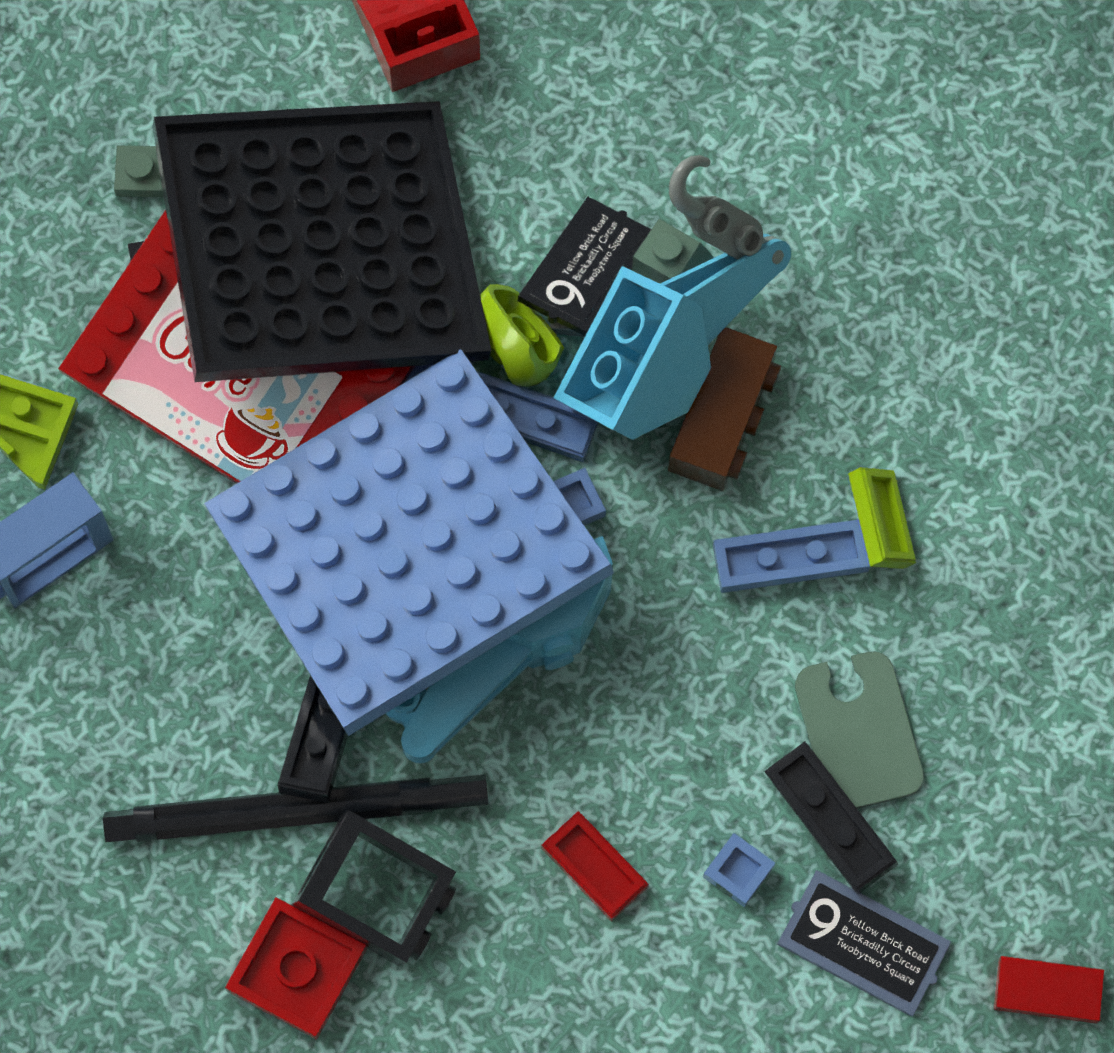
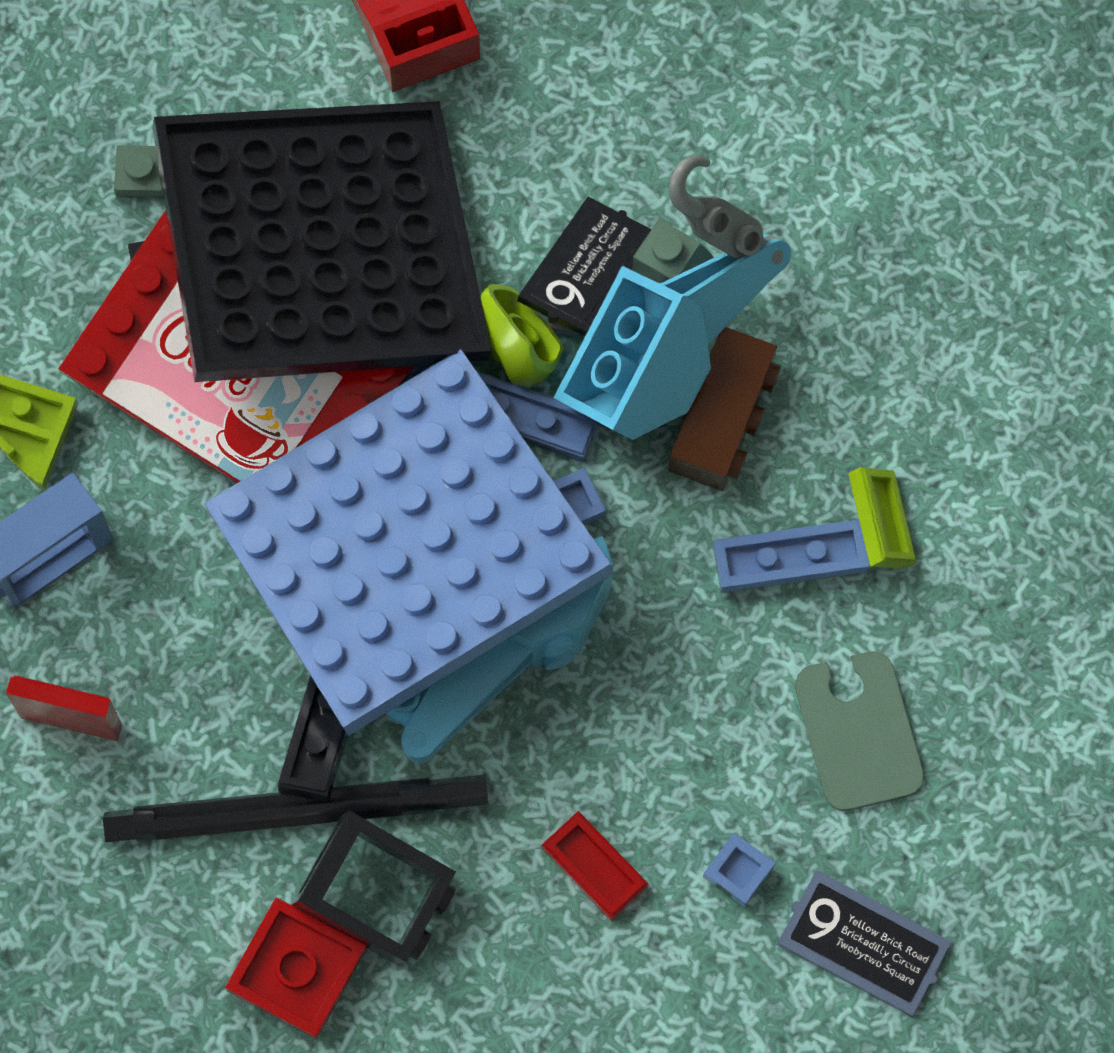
(64, 707): none -> red tile
(831, 818): black tile -> none
(1049, 989): red tile -> none

